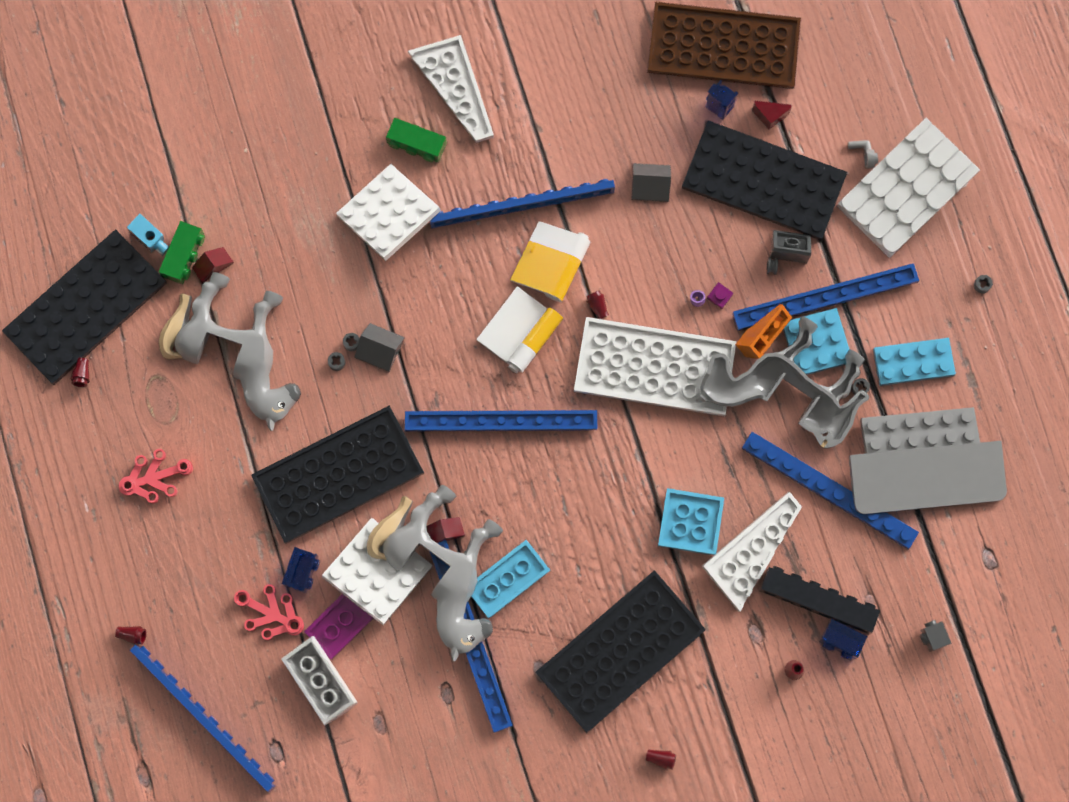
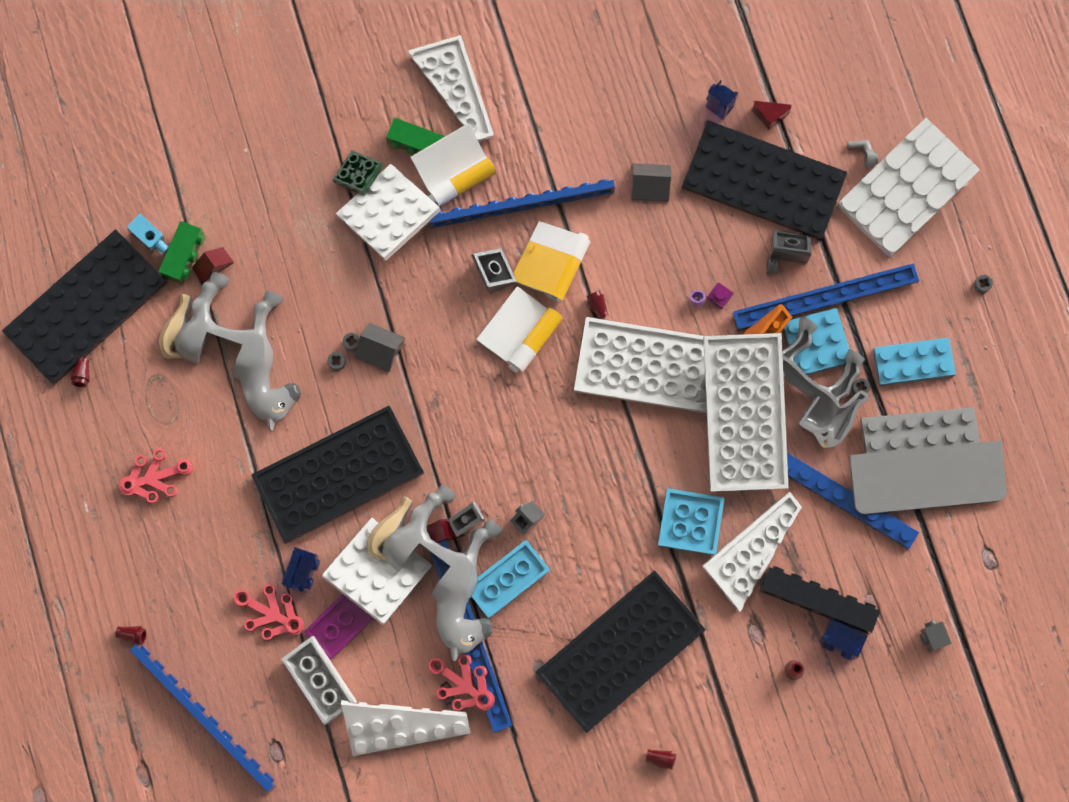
(358, 173): none -> dark green tile
(391, 726): none -> white wing
(453, 165): none -> white door
(465, 684): none -> coral plant
(466, 519): none -> light grey slope
(494, 269): none -> dark grey slope
(501, 420): blue plate -> none
(527, 517): none -> dark grey brick
(724, 45): reddish brown plate -> none
(745, 412): none -> white plate

